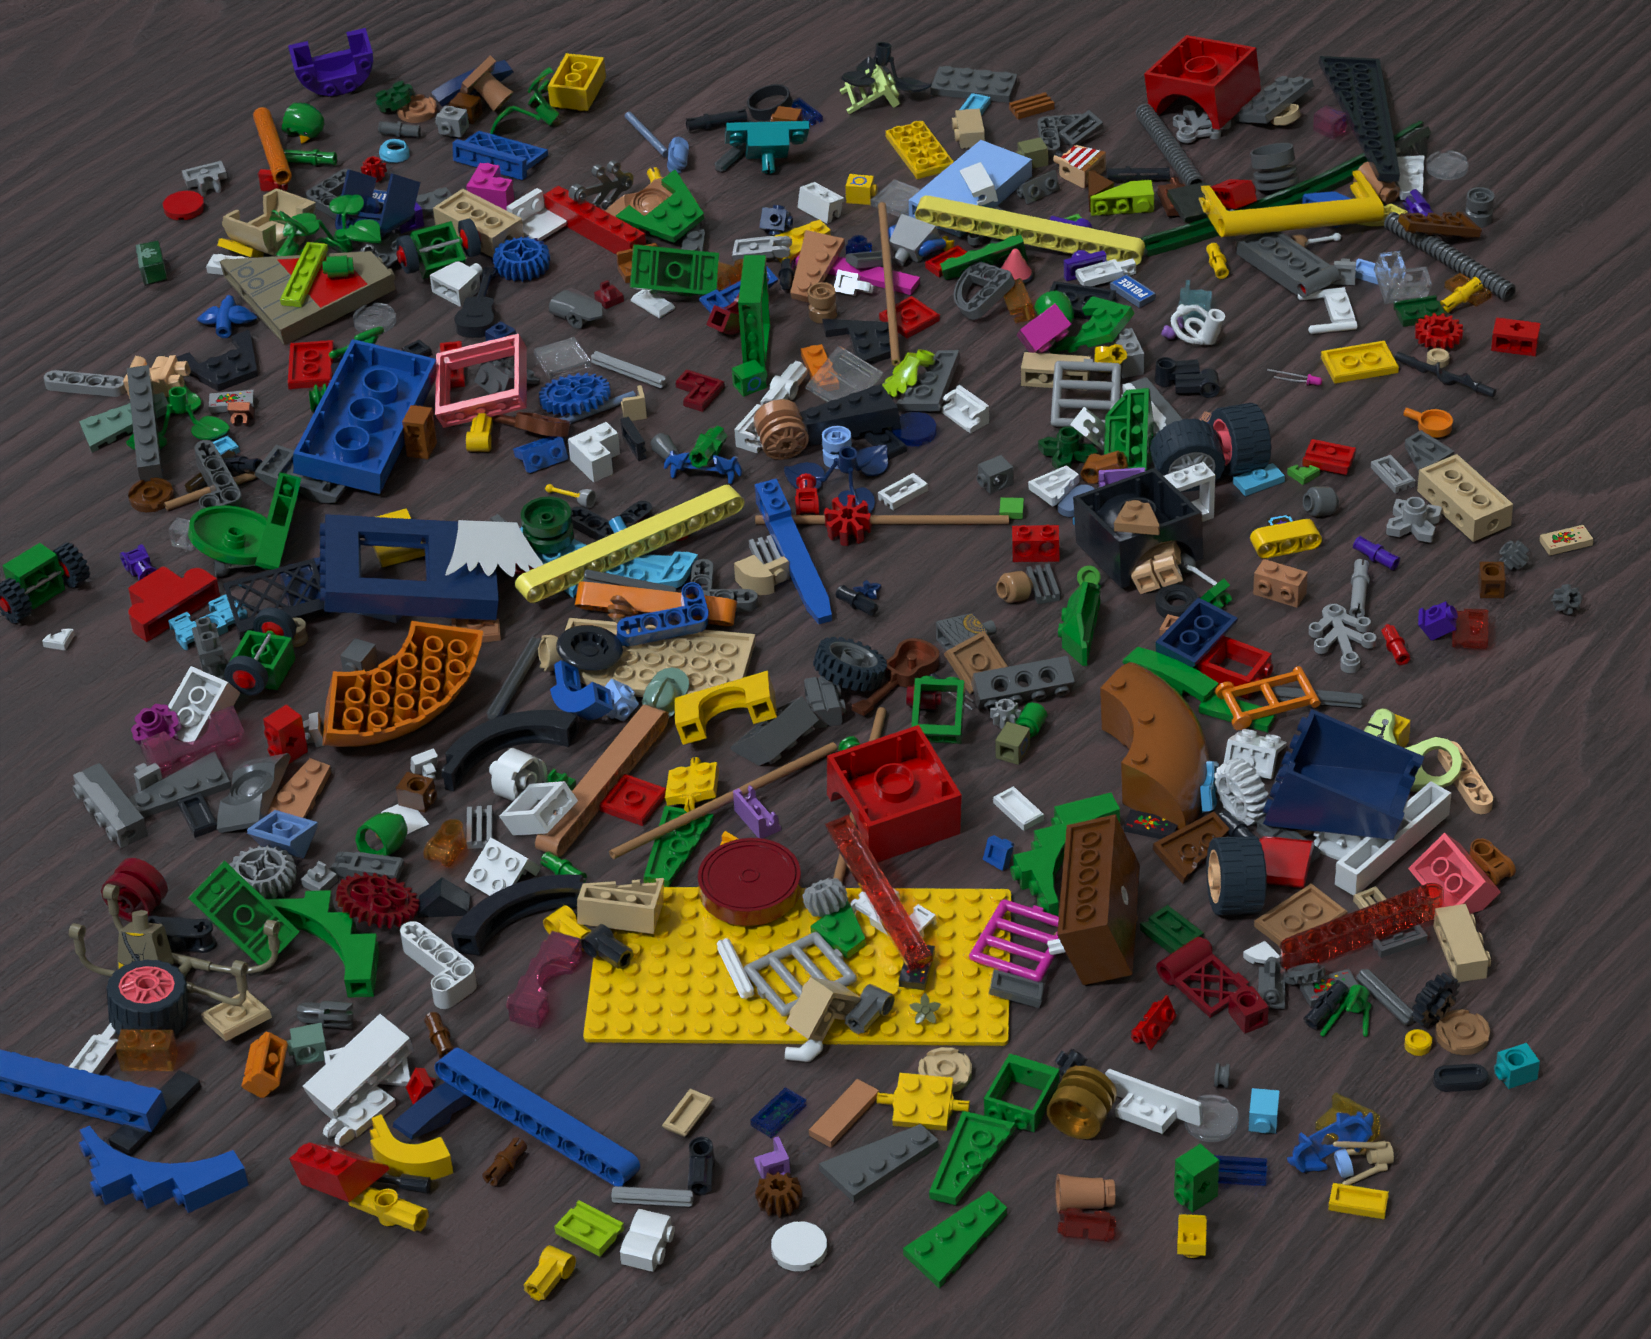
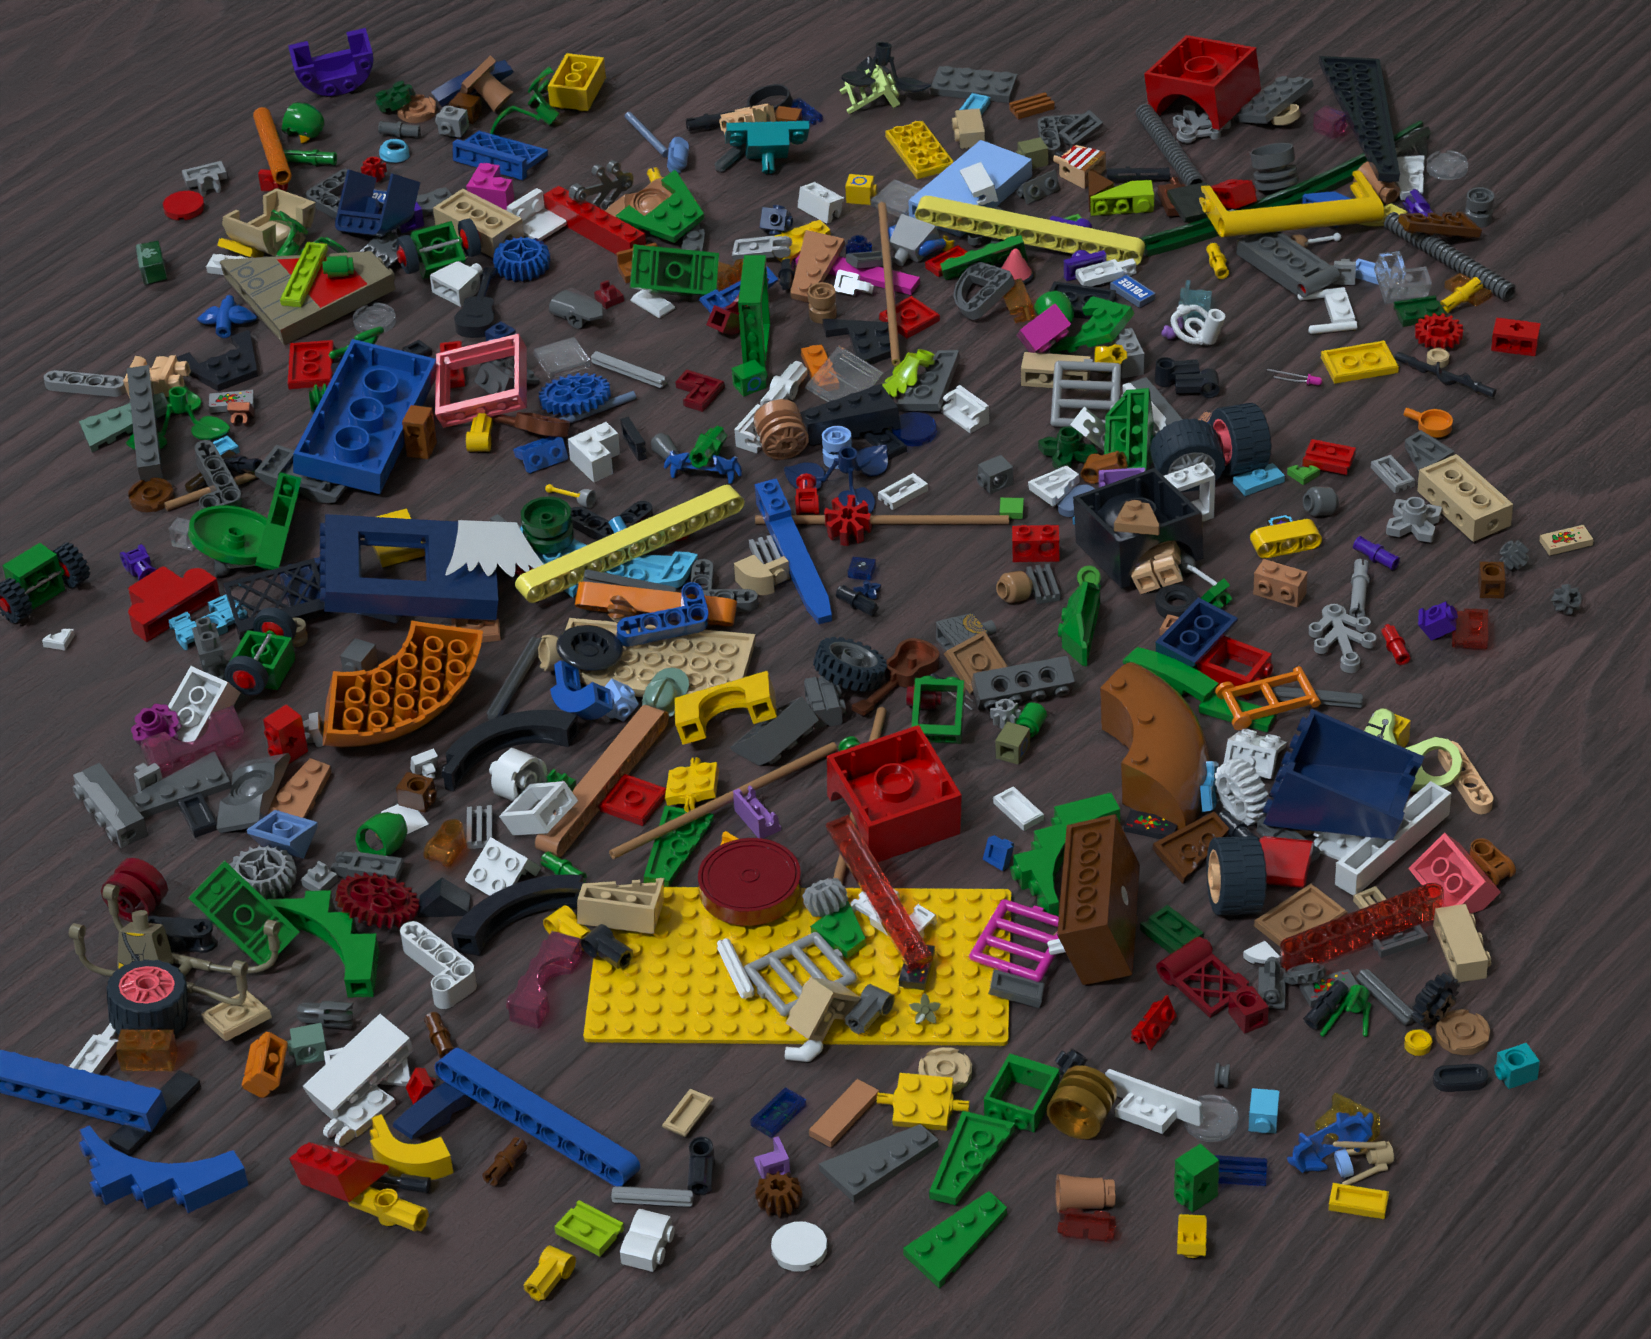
(346, 204): green plant -> none
(634, 406): tan panel -> none
(757, 113): none -> light nougat hips
(861, 568): none -> clear blue tile

